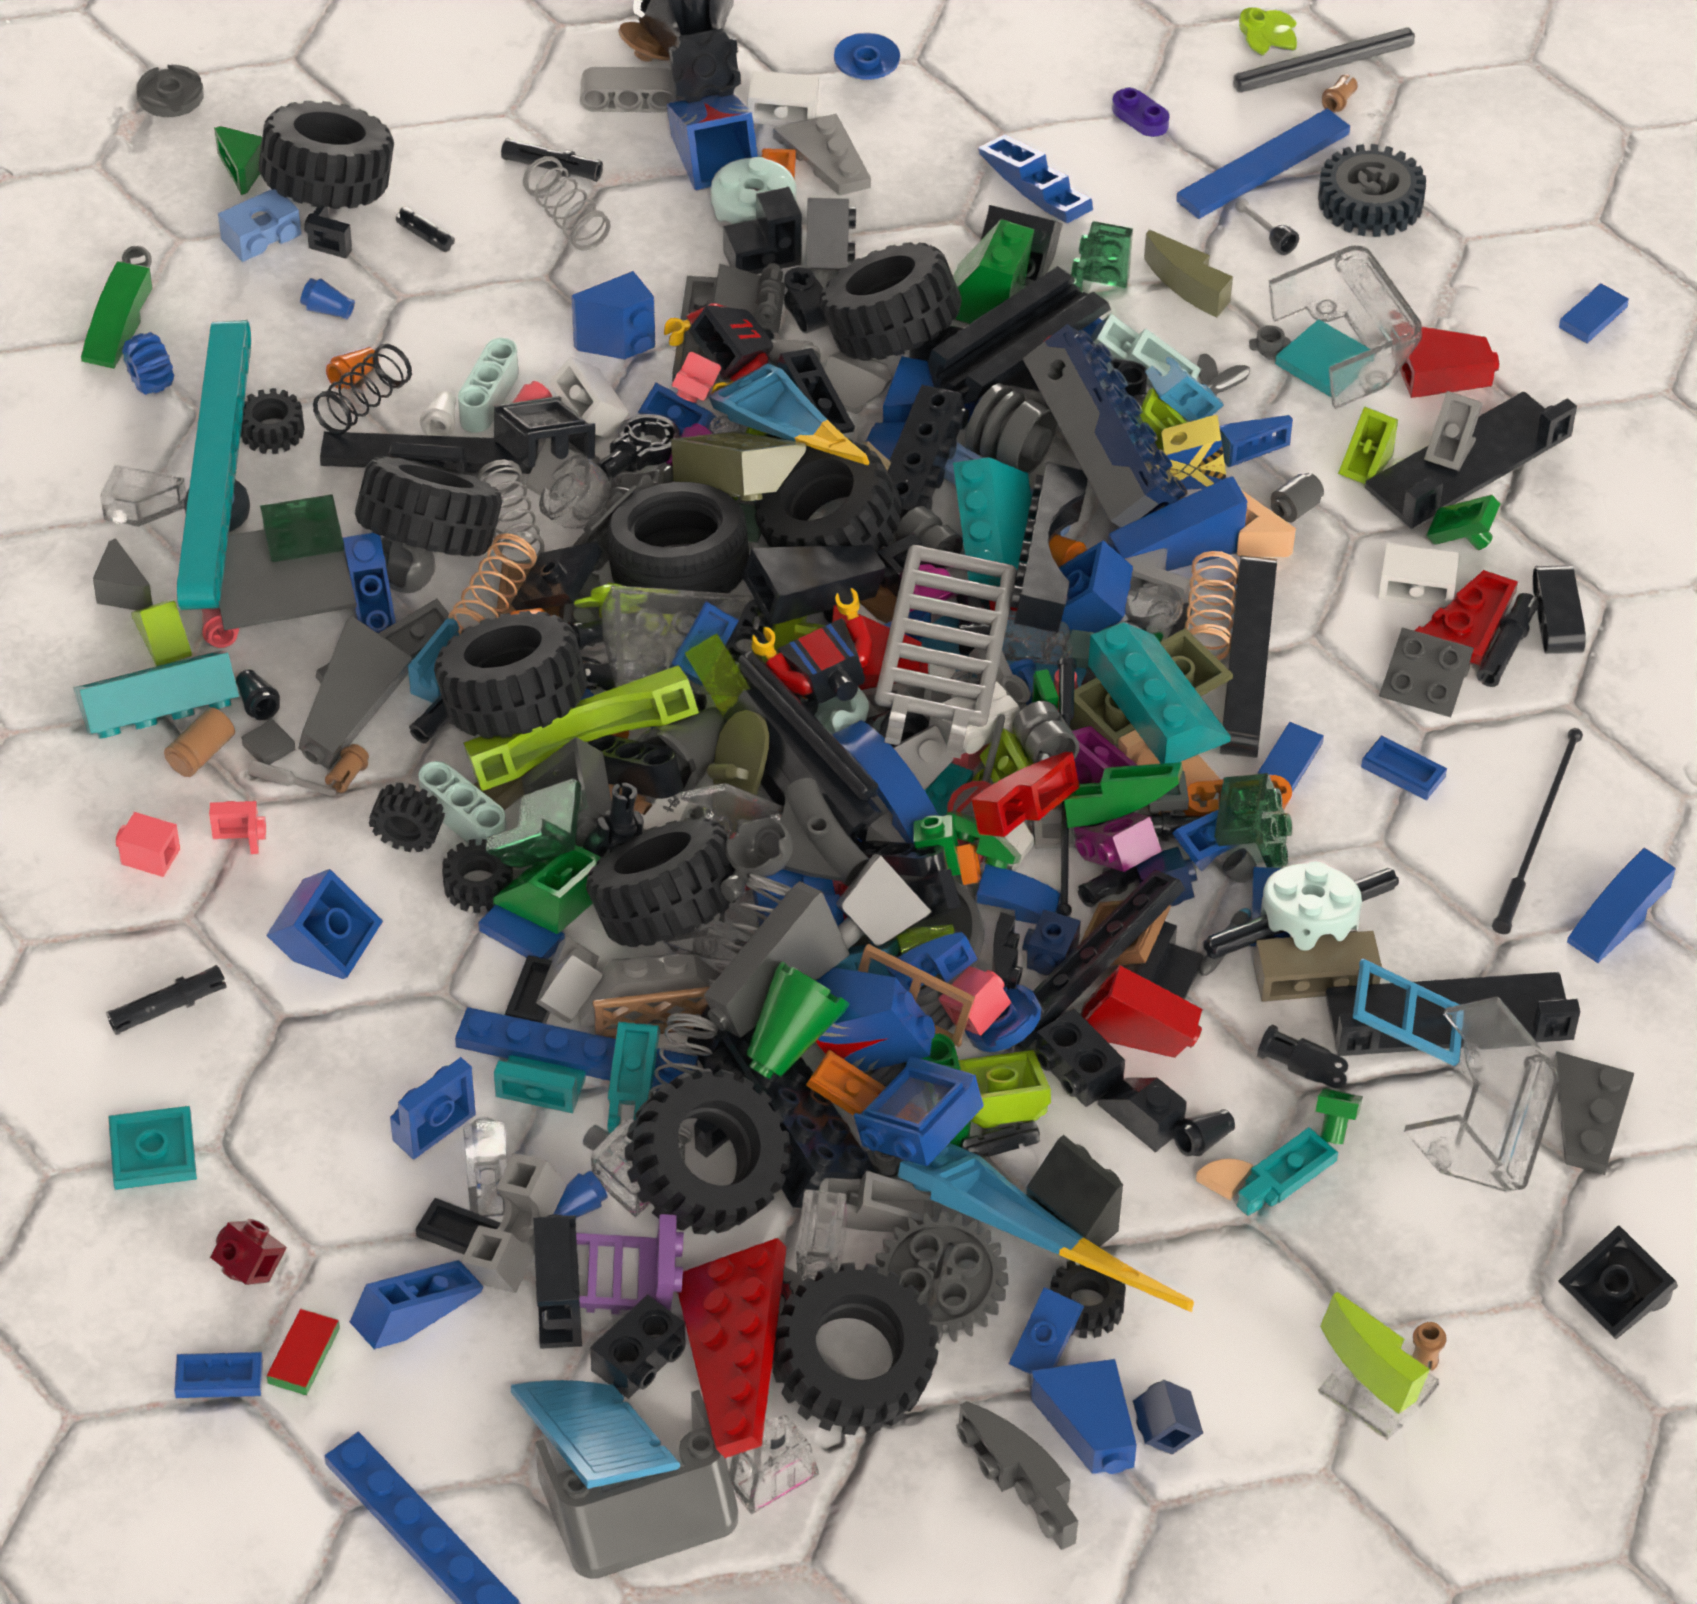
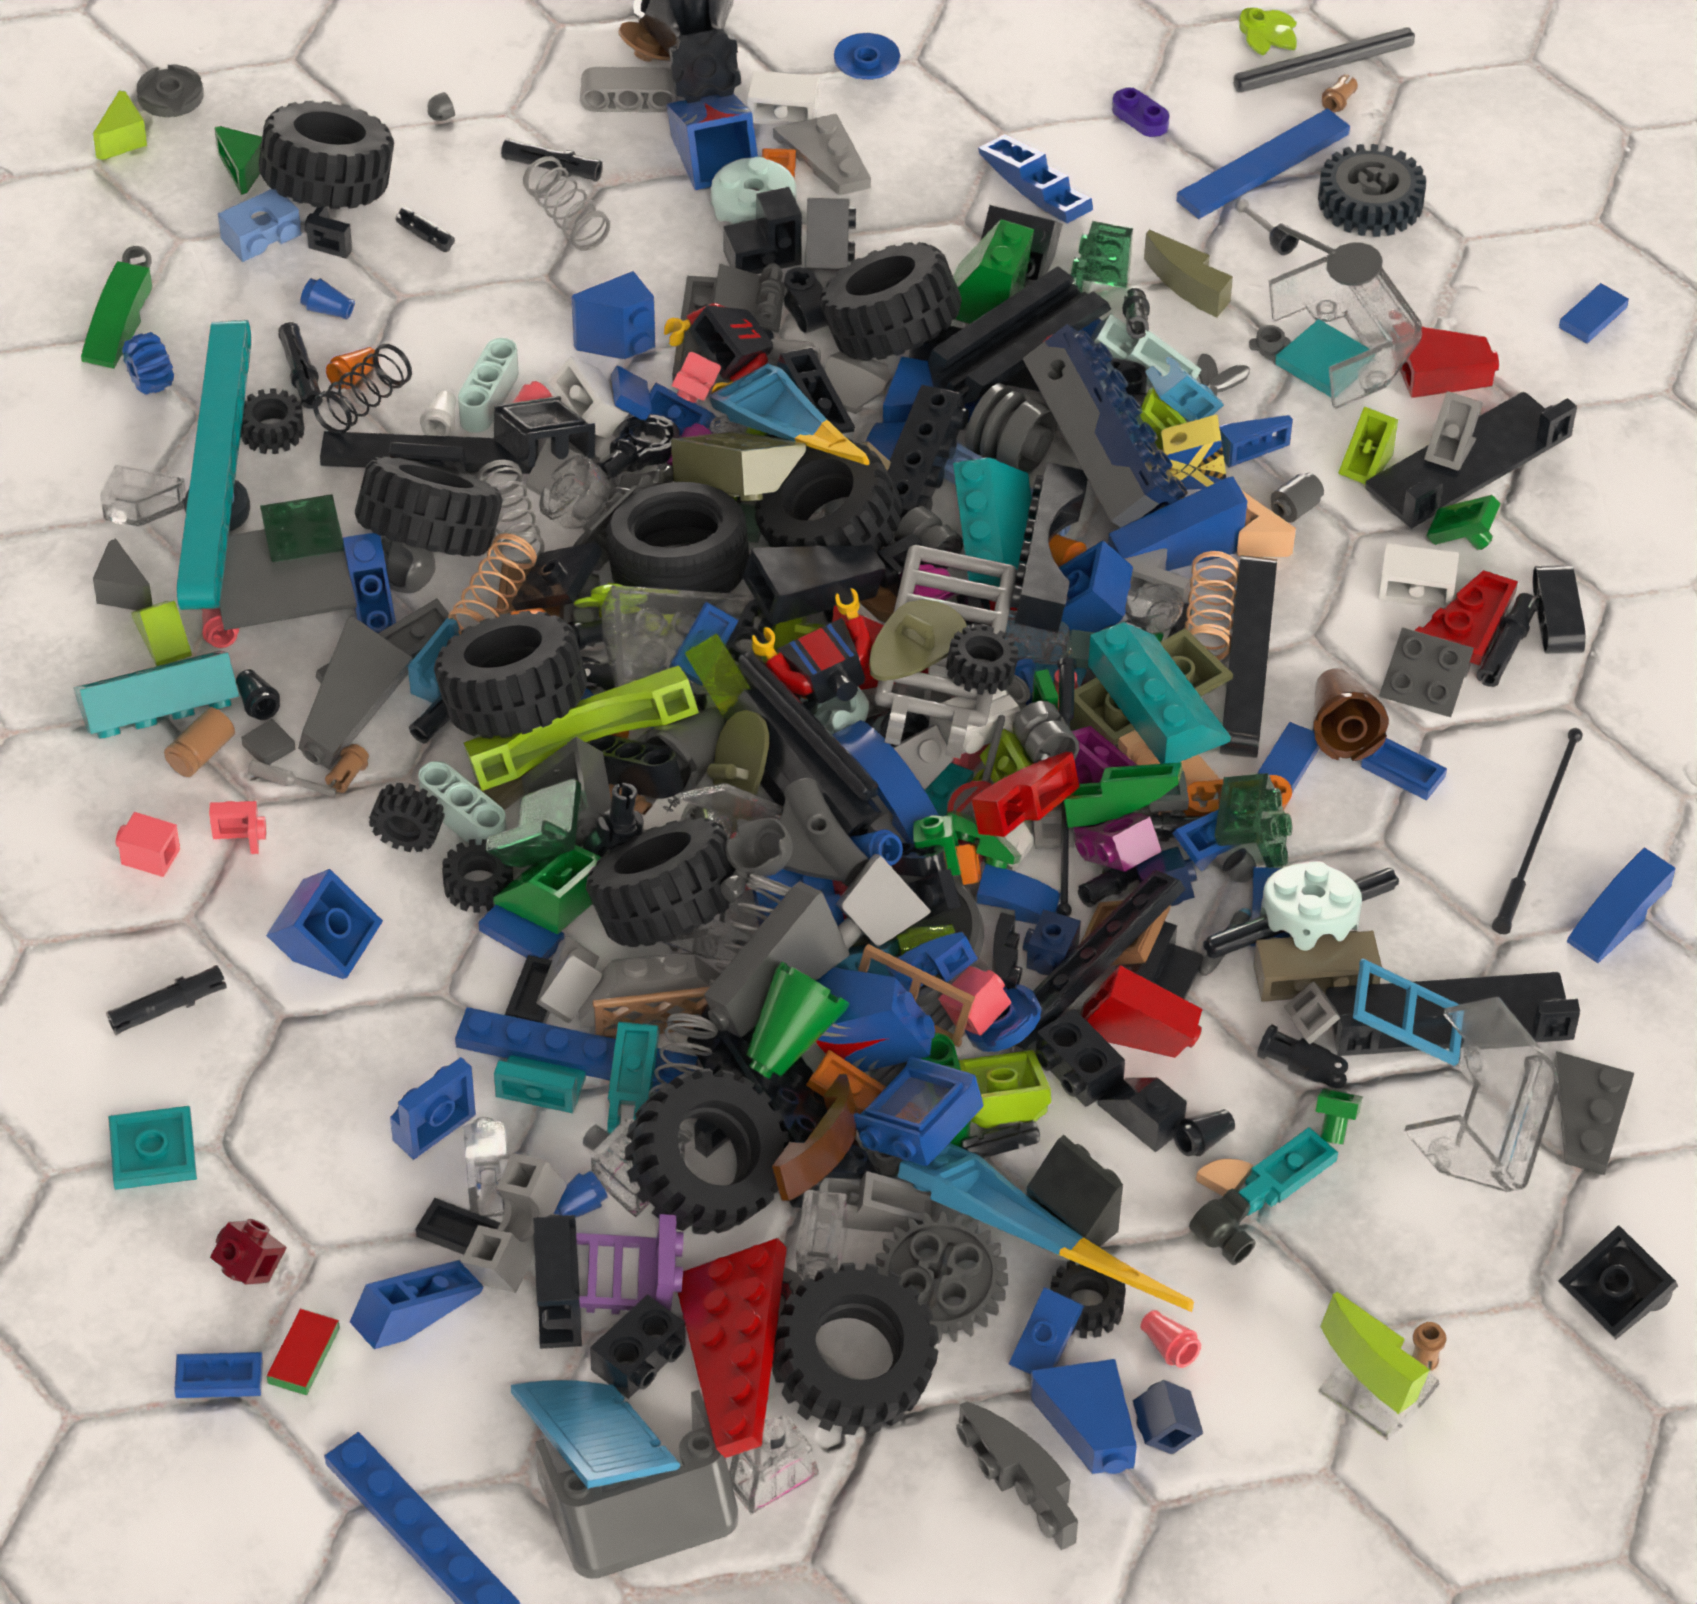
(119, 129): none -> lime slope
(302, 374): none -> black pin
(440, 107): none -> dark grey hinge
(630, 393): none -> blue tile
(809, 1162): none -> reddish brown slope
(881, 843): none -> blue cone
(914, 639): none -> olive shield
(980, 674): none -> black tyre
(1136, 313): none -> black pin
(1173, 1341): none -> coral cone
(1218, 1223): none -> pearl dark grey piece
(1312, 1012): none -> light grey slope
(1347, 264): none -> dark grey piece
(1347, 717): none -> reddish brown cone

